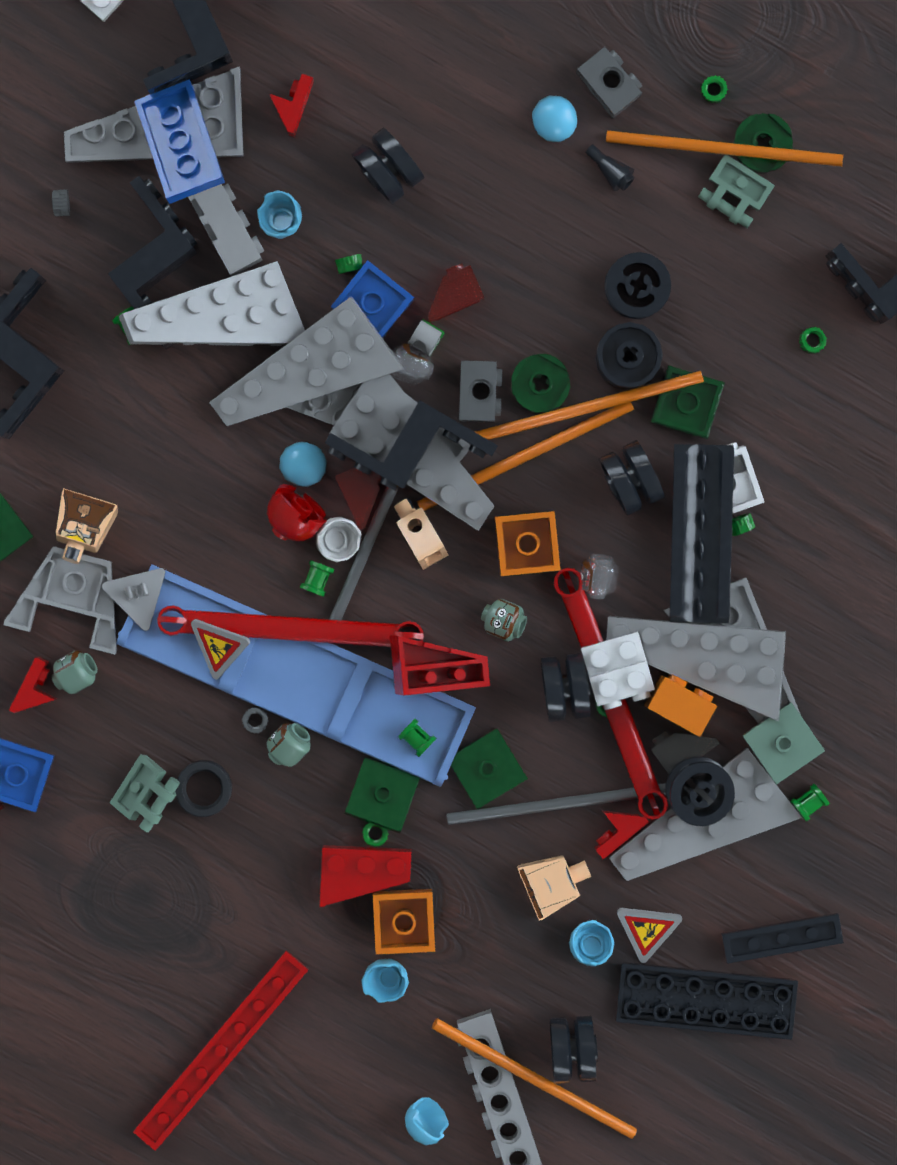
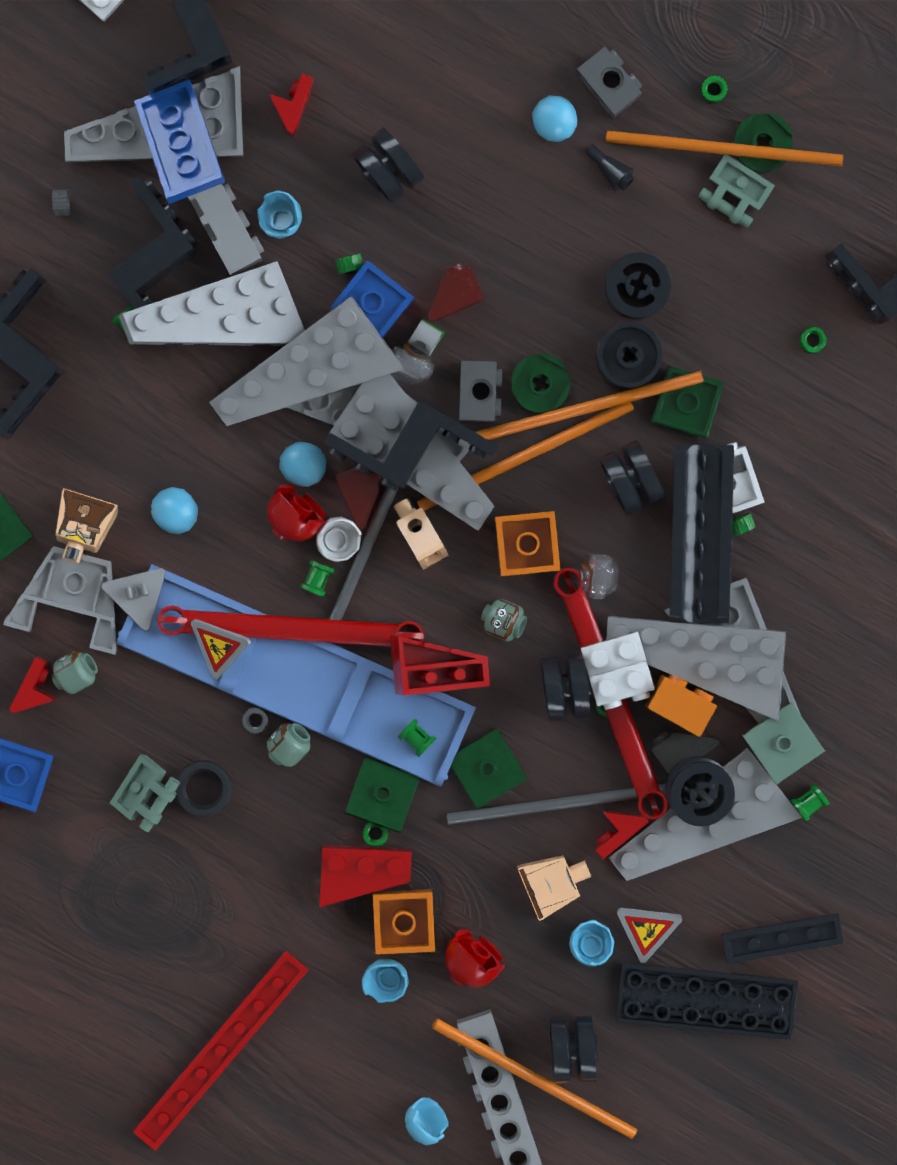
(174, 510): none -> medium azure hair
(472, 961): none -> red cylinder

